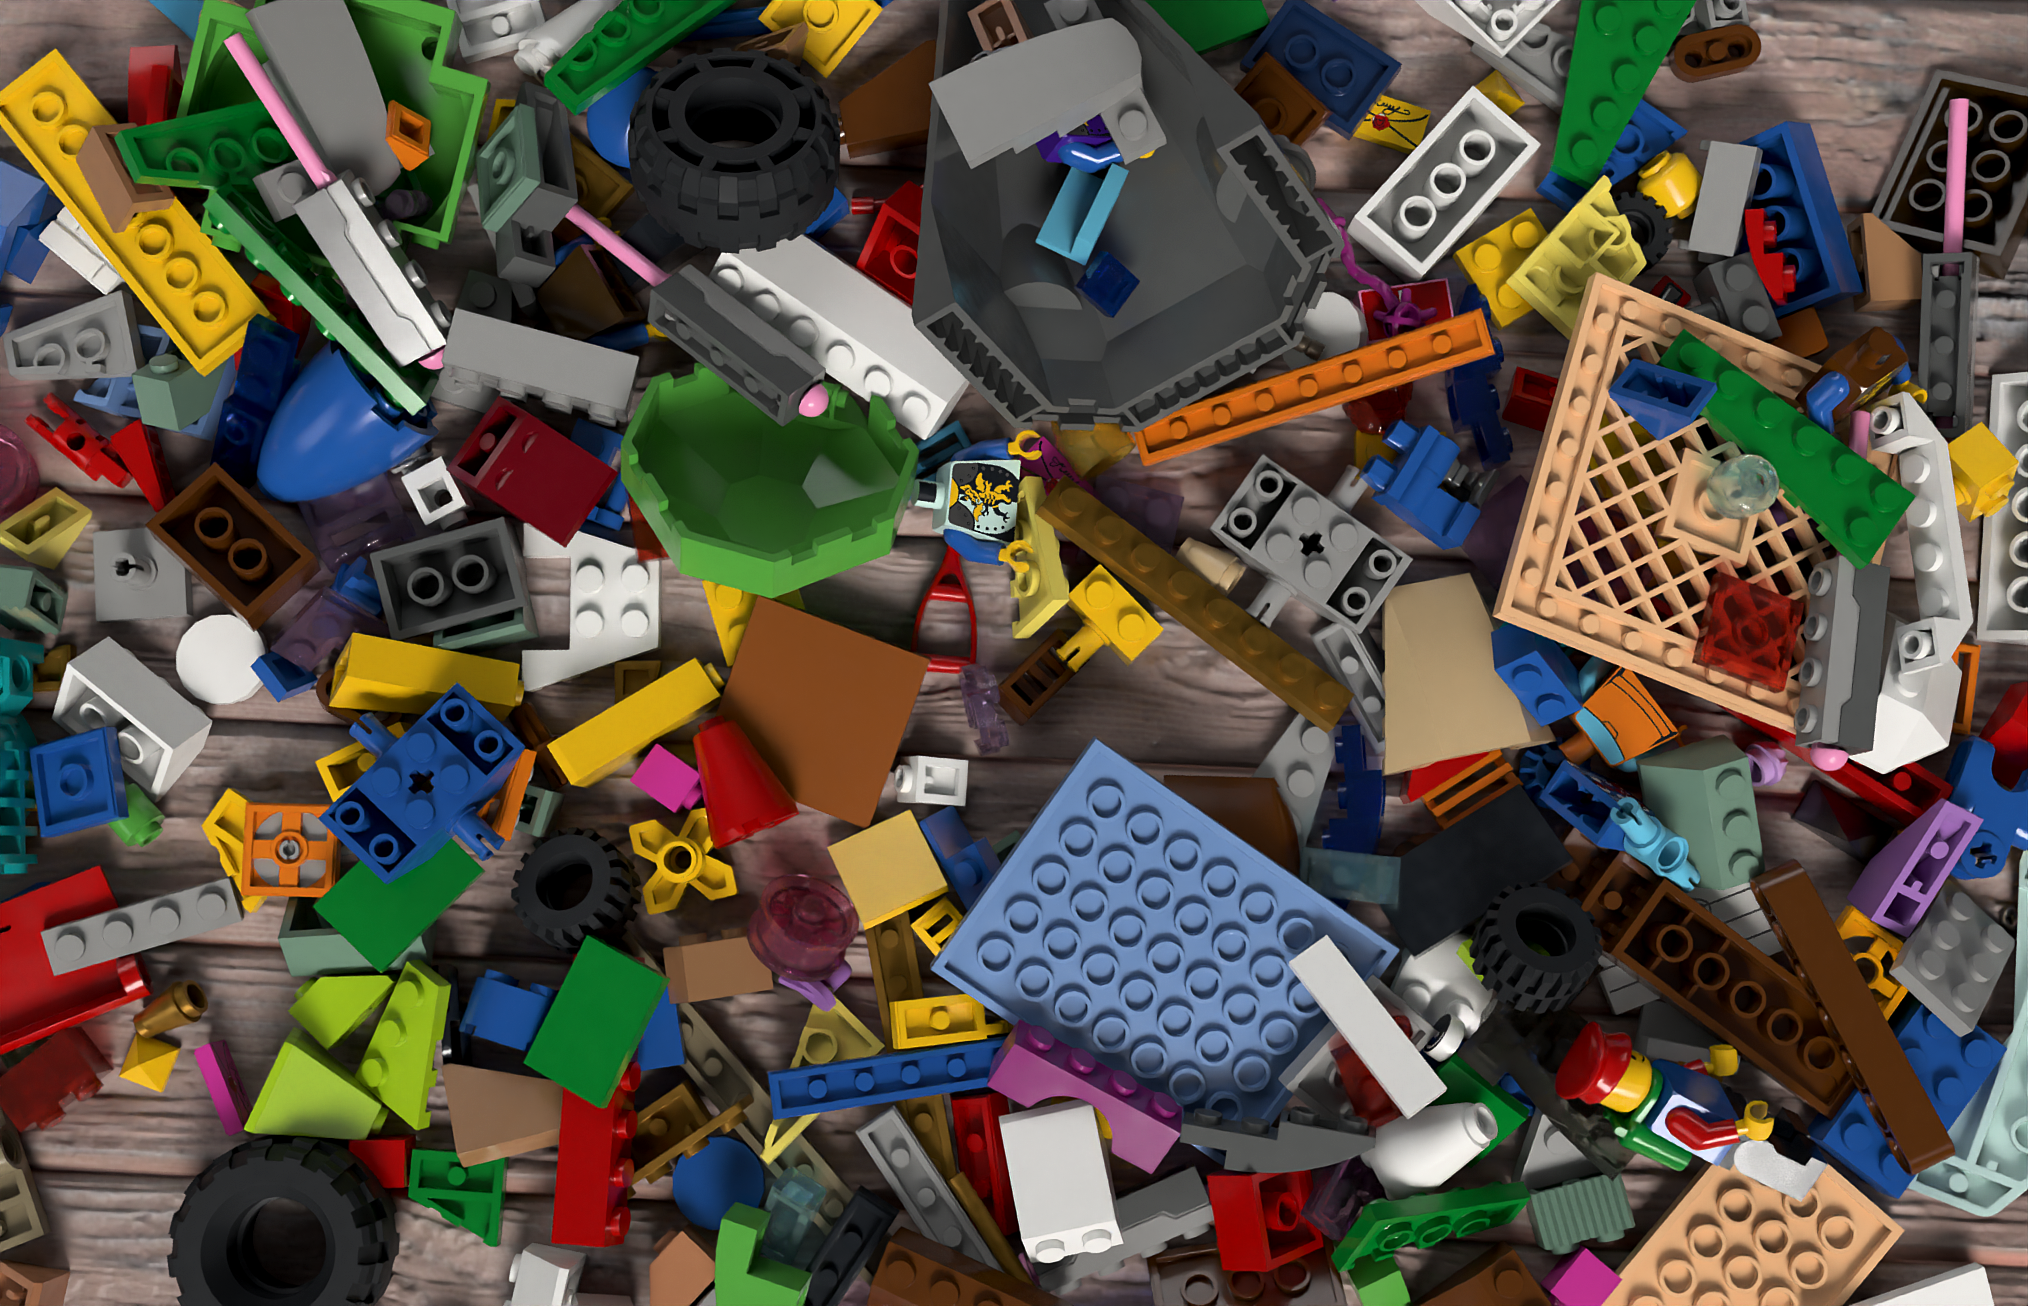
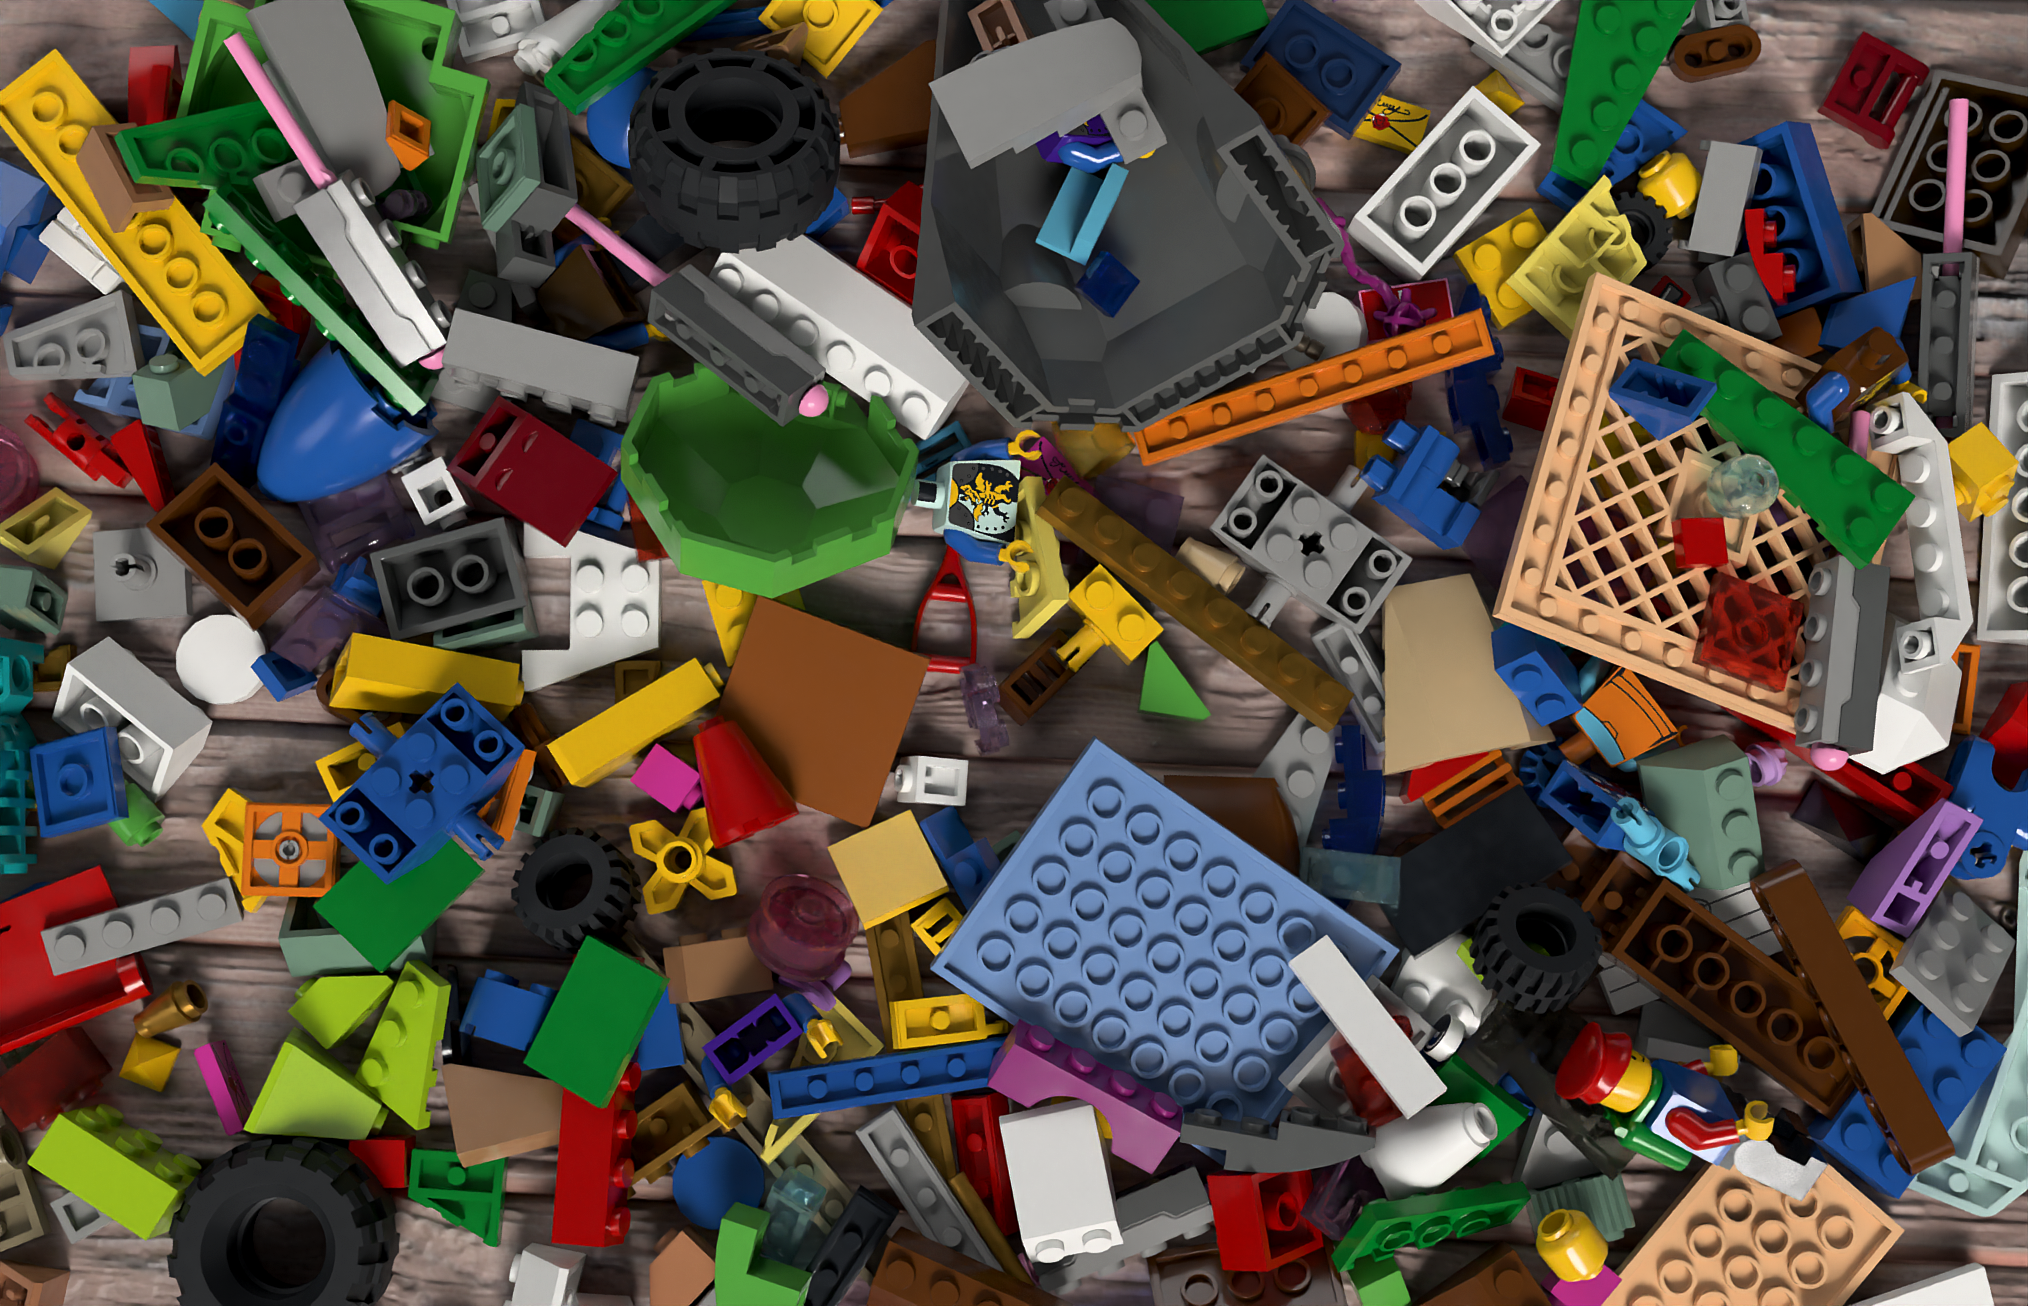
(78, 1217): none -> light grey plate
(116, 1168): none -> lime brick
(754, 1041): none -> torso
(1166, 691): none -> bright green slope
(1571, 1245): none -> yellow head
(1699, 542): none -> red tile
(1856, 316): none -> blue slope
(1861, 83): none -> dark red plate

